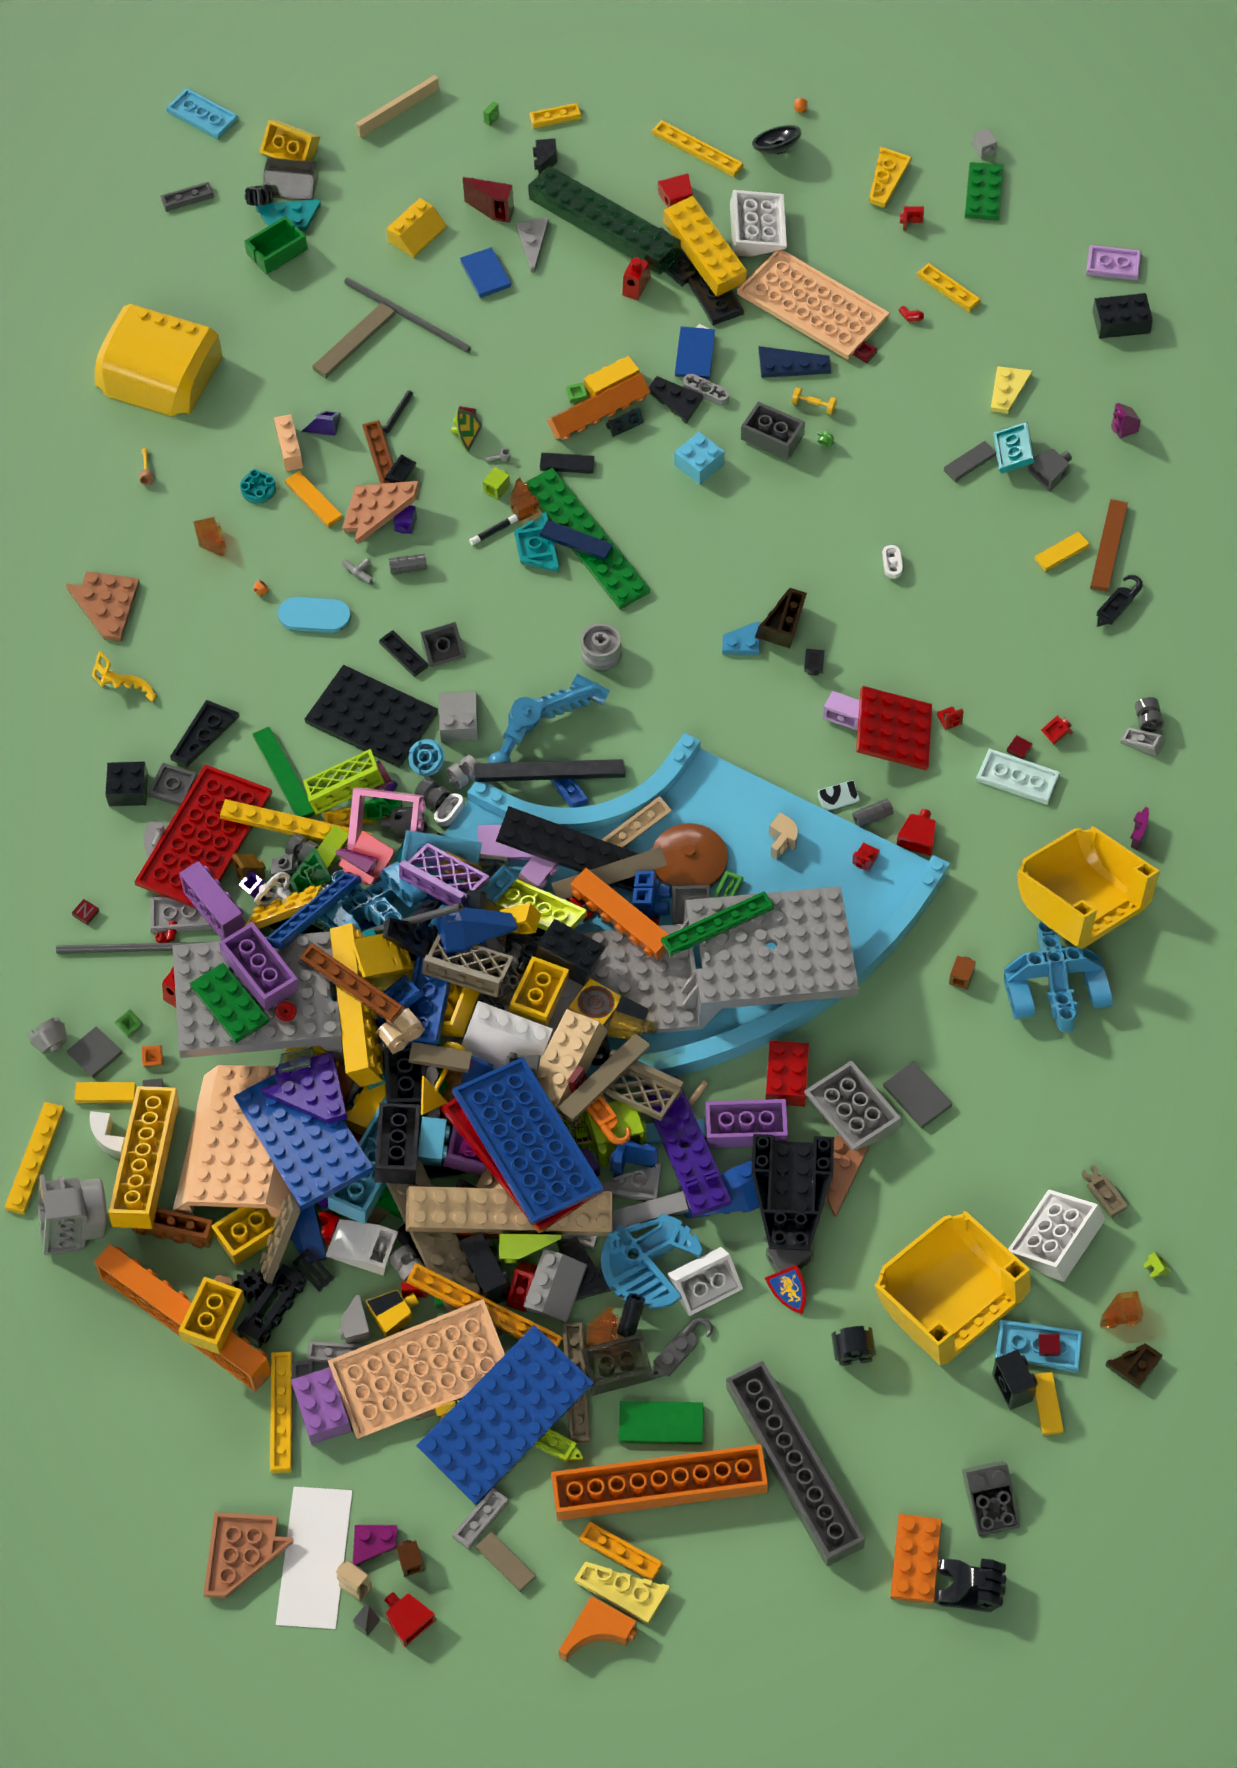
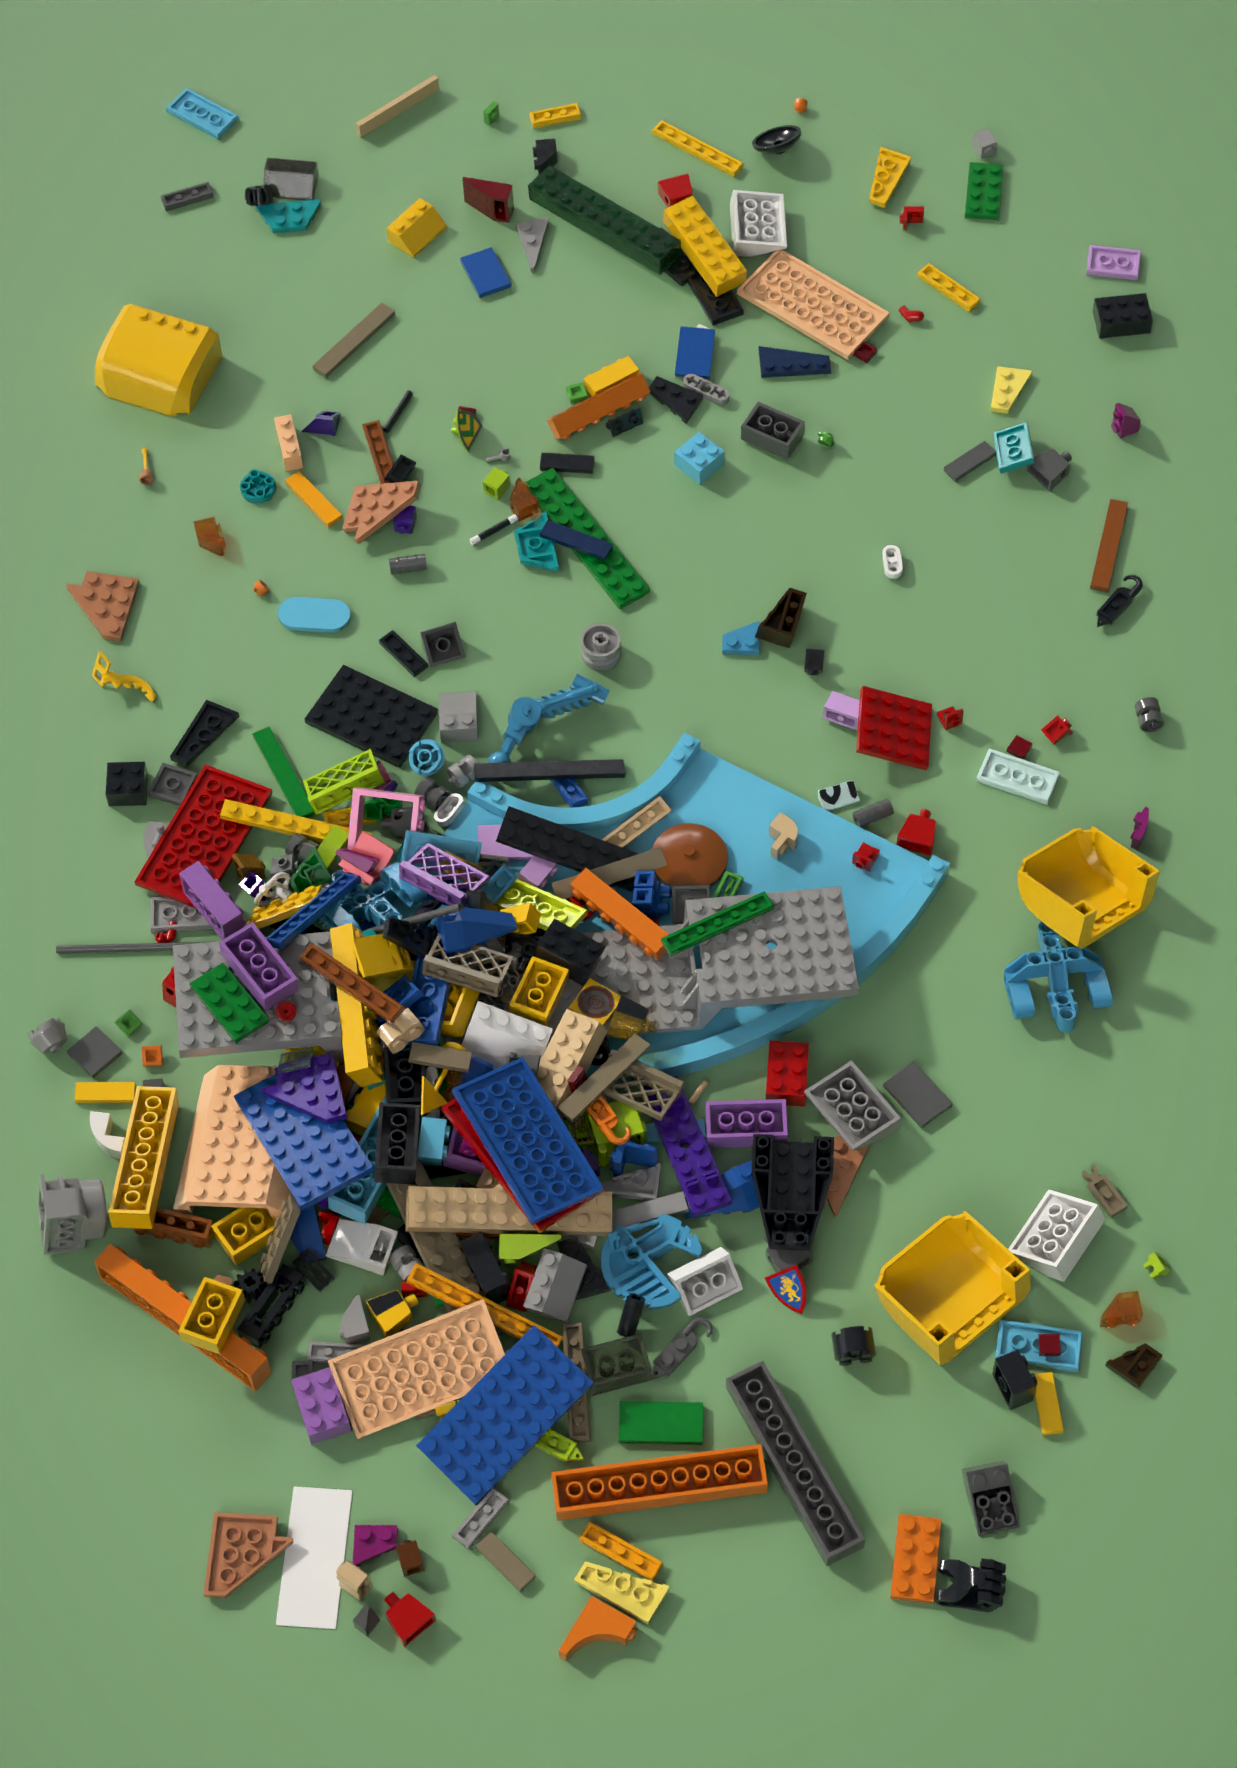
(34, 1158): yellow plate -> none
(85, 911): dark red tile -> none
(275, 245): green piece -> none
(281, 1412): yellow tile -> none
(288, 142): yellow slope -> none
(358, 571): light grey piece -> none
(408, 315): dark grey piece -> none
(601, 1328): clear orange slope -> none
(639, 273): red torso -> none
(797, 395): yellow wheel -> none
(962, 972): dark orange brick -> none
(1061, 551): yellow tile -> none
(1143, 741): light grey slope -> none

